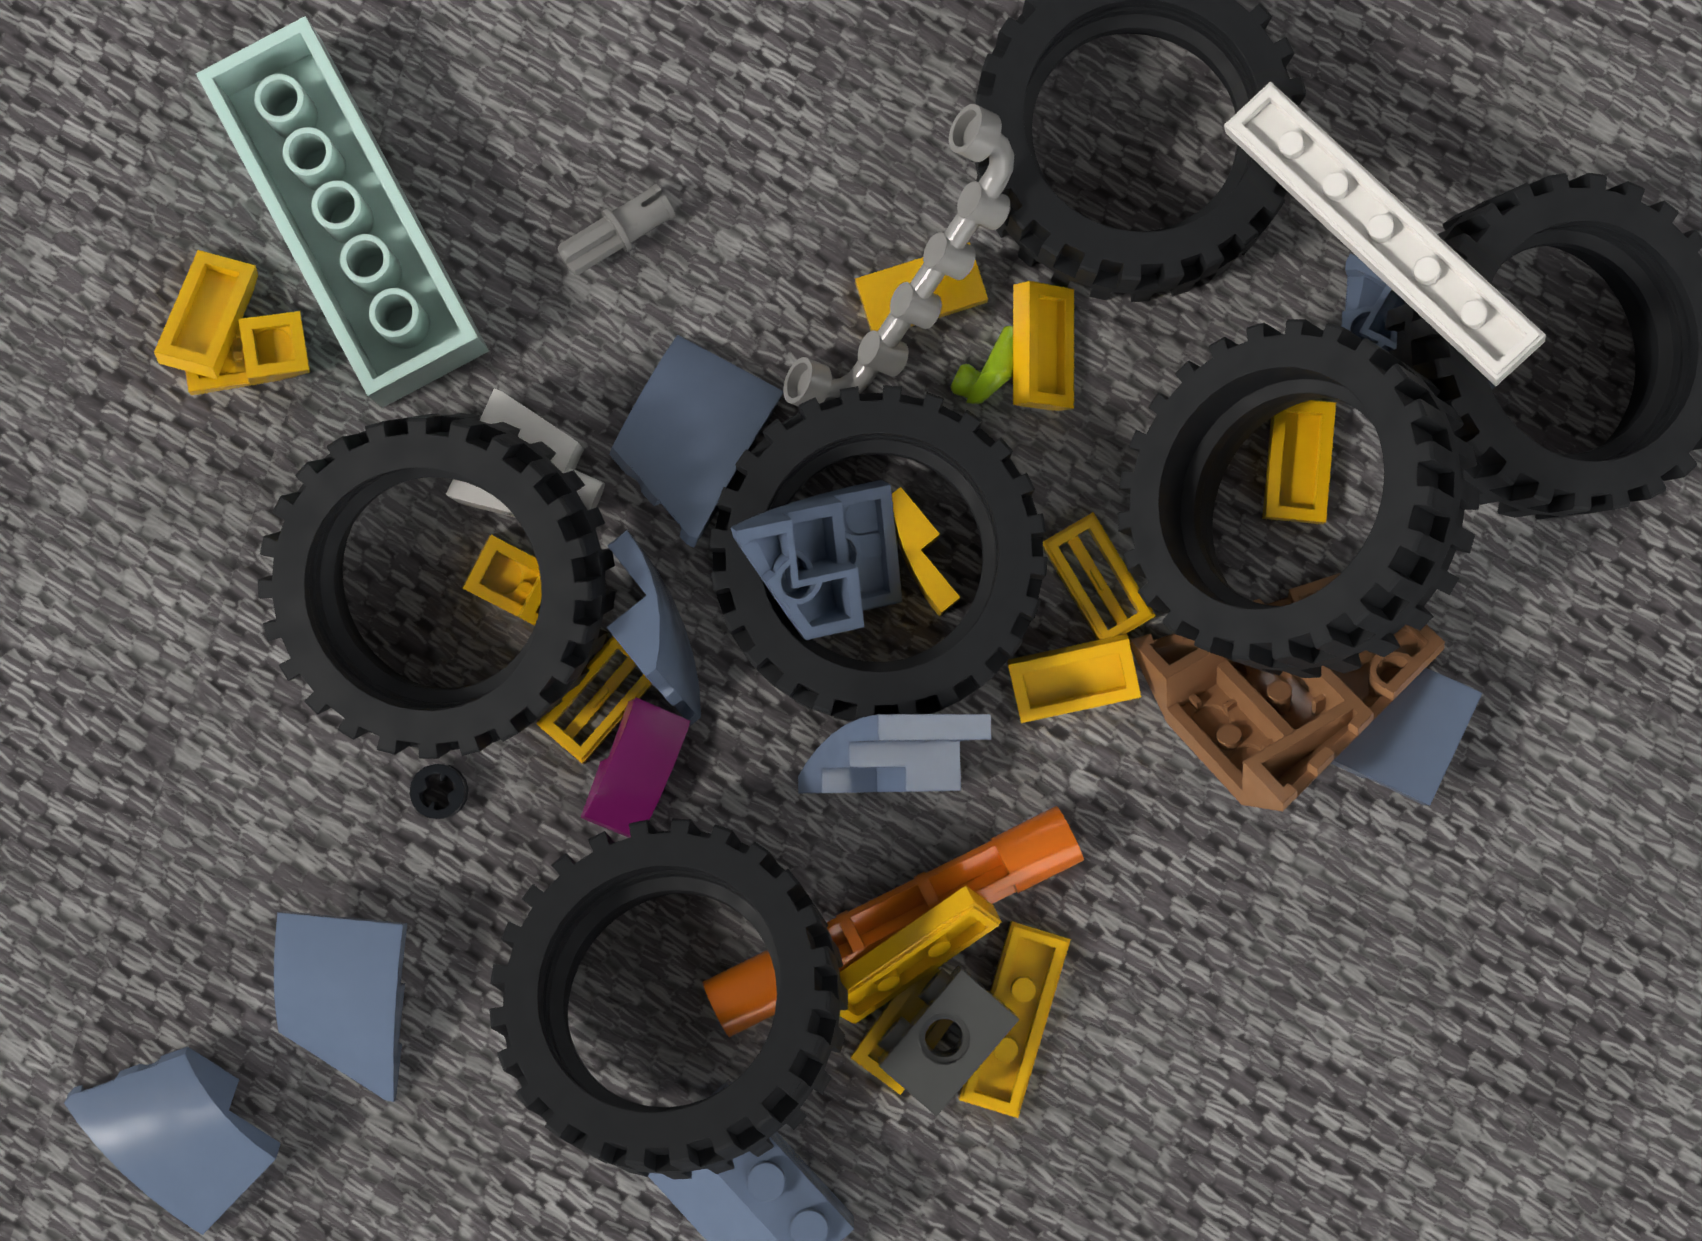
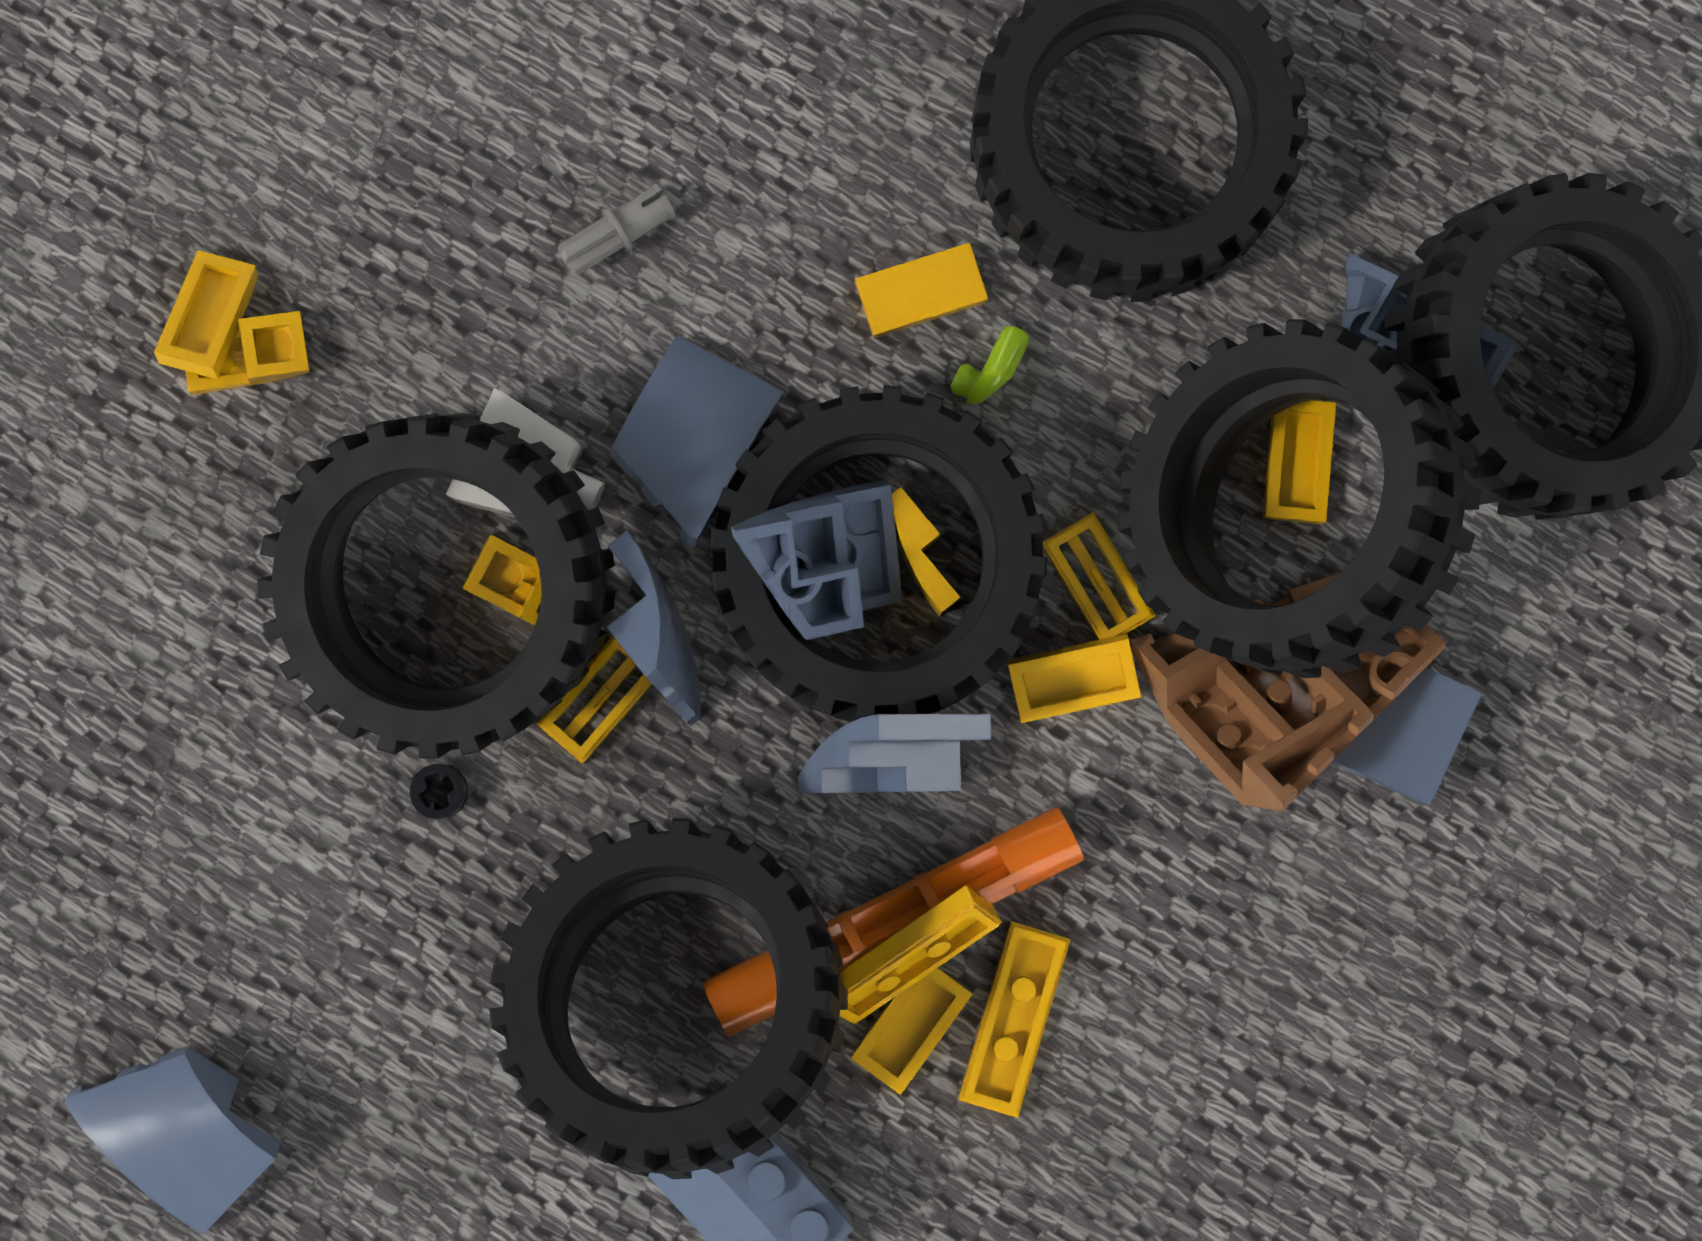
(342, 212): light aqua brick -> none
(343, 993): sand blue slope -> none
(637, 767): magenta slope -> none
(938, 1075): dark grey brick -> none
(974, 136): light grey bar -> none
(1043, 346): yellow tile -> none
(1385, 234): white tile -> none

